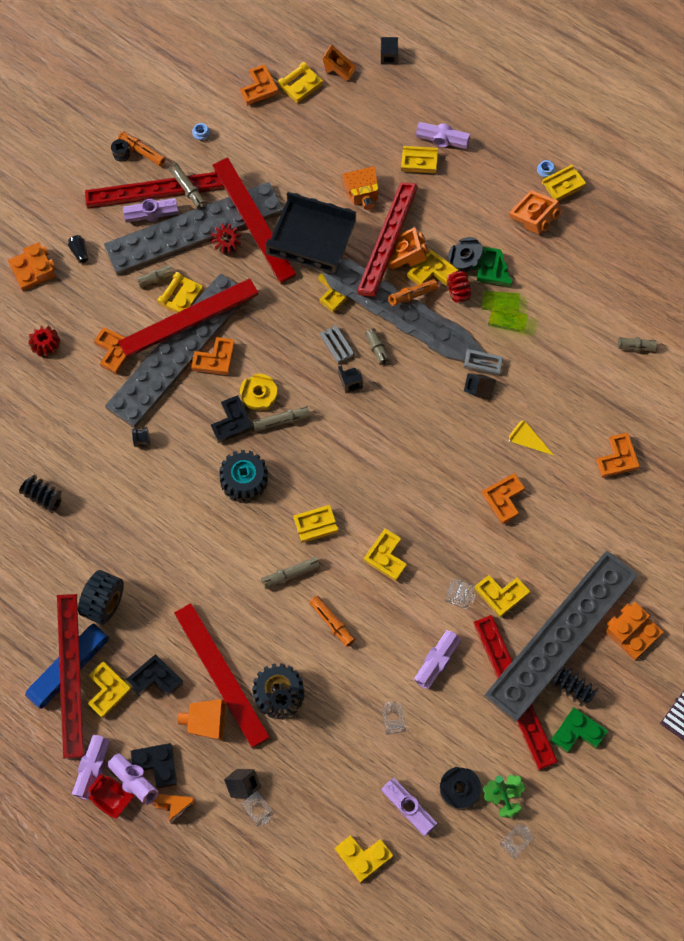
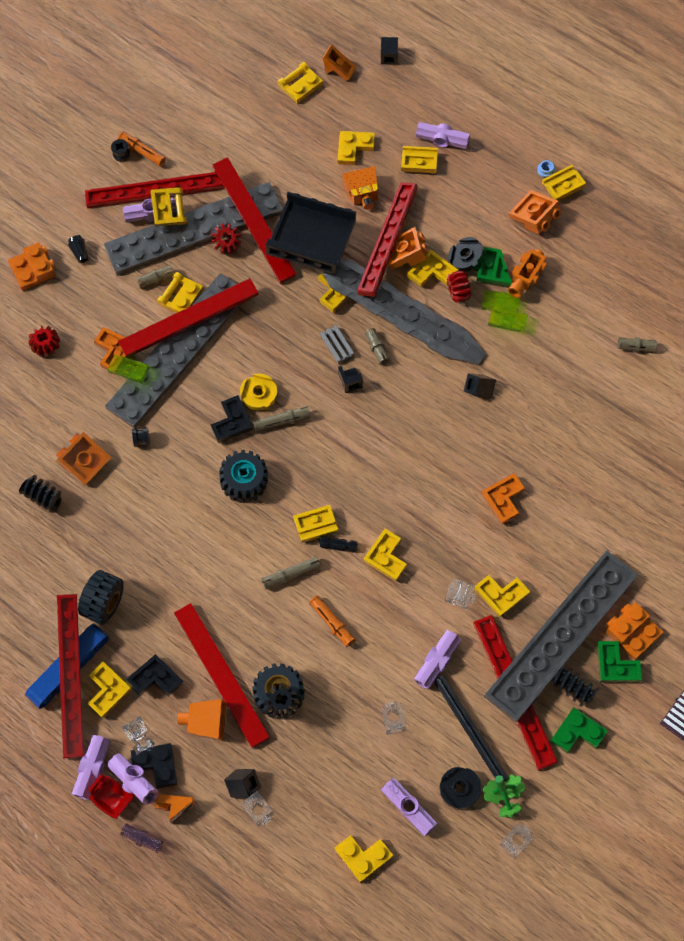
(82, 458): none -> orange plate
(128, 368): none -> clear neon green plate
(138, 735): none -> clear brick
(142, 838): none -> clear purple pin
(162, 207): none -> yellow plate
(192, 191): dark tan pin -> none
(201, 127): light blue plate -> none
(215, 362): orange plate -> none
(262, 88): orange plate -> none
(338, 544): none -> black axle
(353, 141): none -> yellow plate
(399, 297): orange pin -> none
(468, 362): light grey tile -> none
(470, 727): none -> black axle
(526, 274): none -> orange brick
(527, 437): yellow sticker -> none
(613, 669): none -> green plate
(621, 460): orange plate -> none

